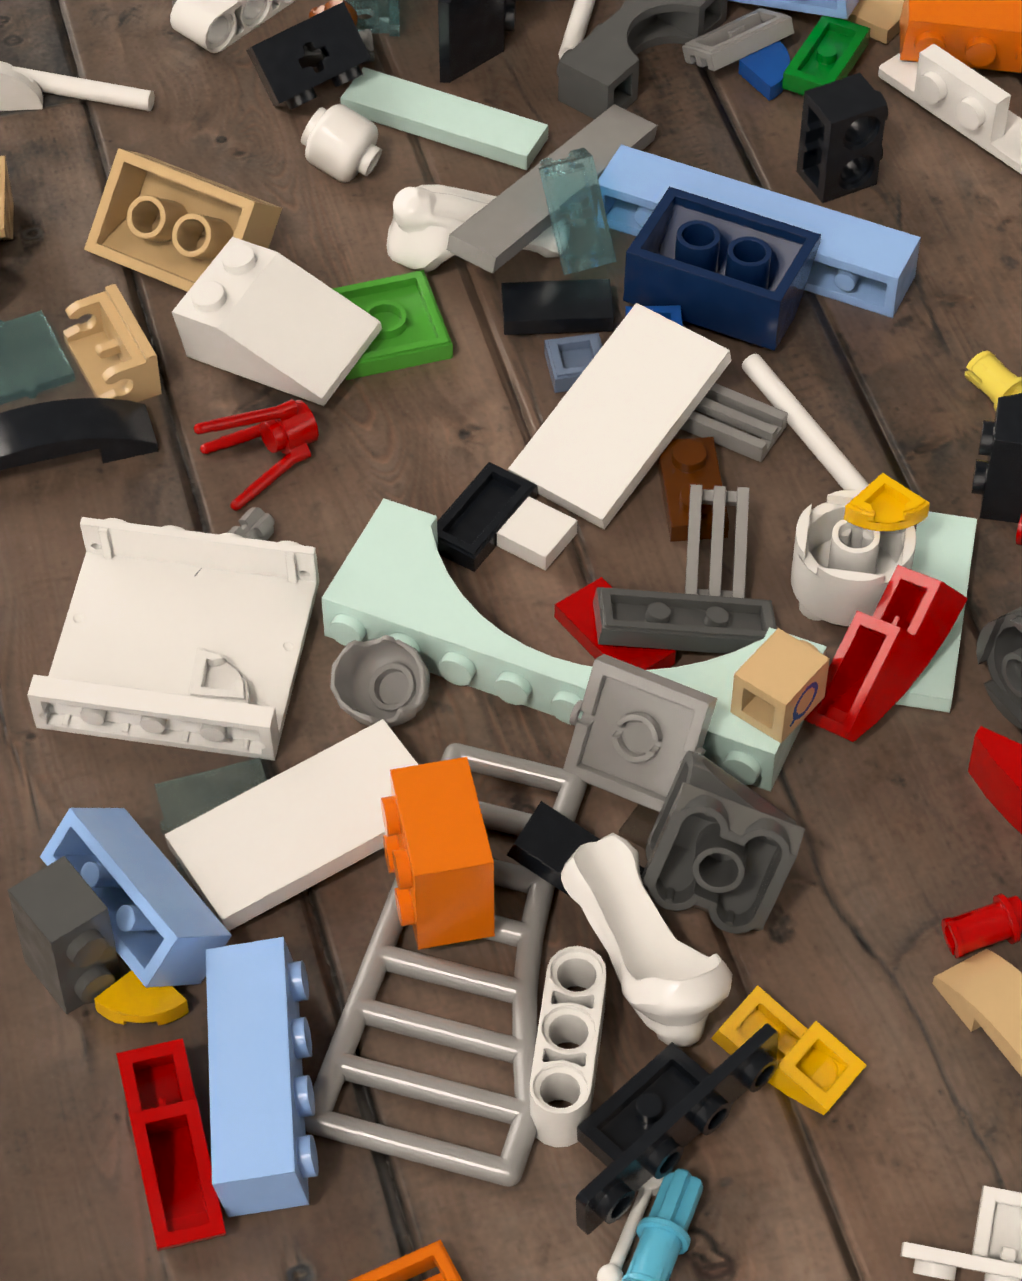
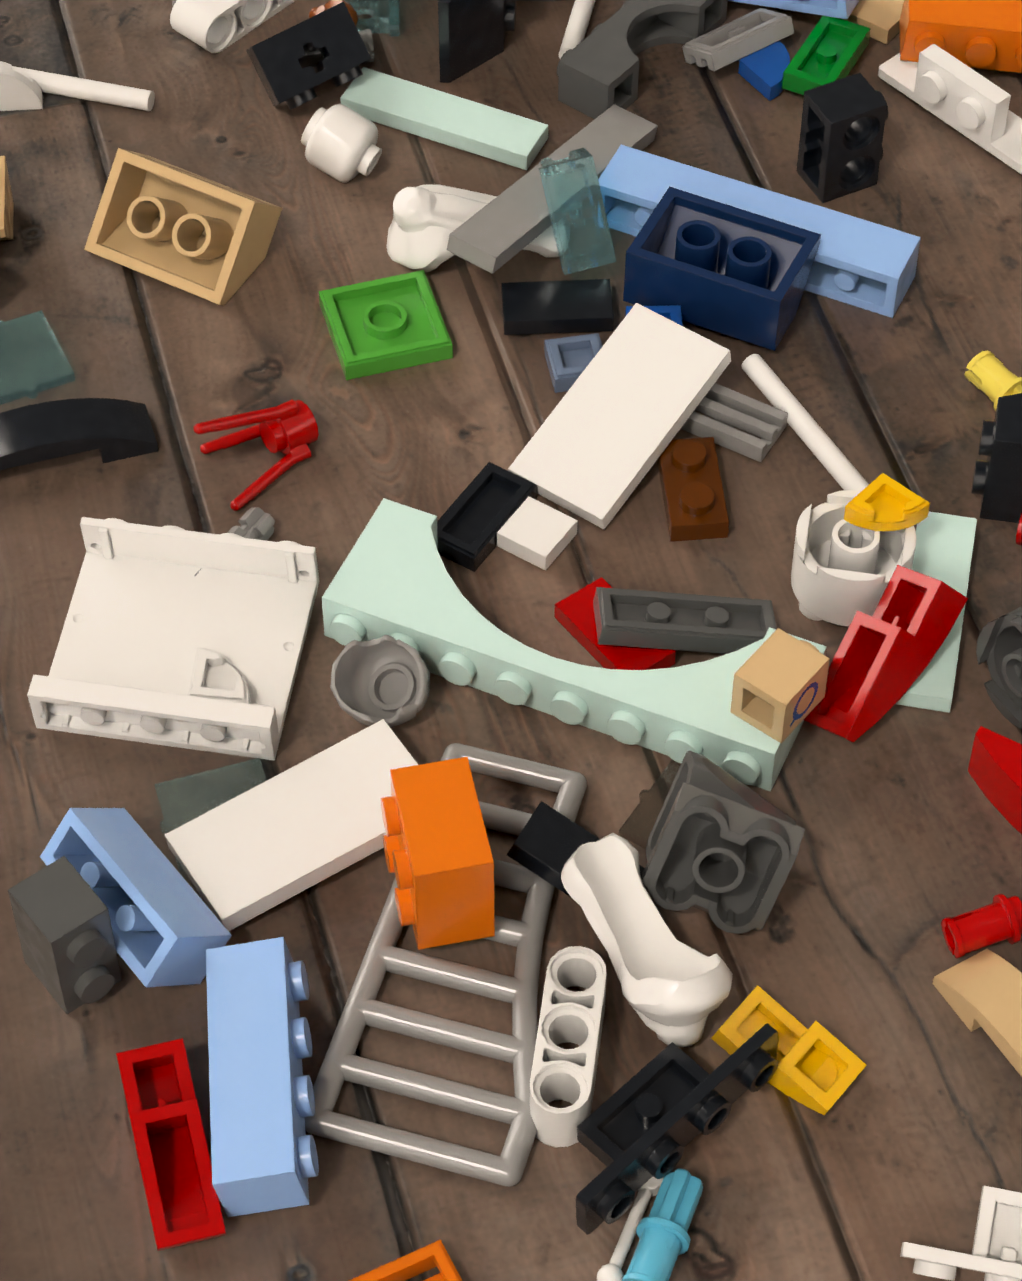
(112, 348): tan hinge -> none
(135, 1003): yellow tile -> none
(273, 323): white slope -> none
(635, 731): light grey plate -> none
(719, 499): light grey tile -> none

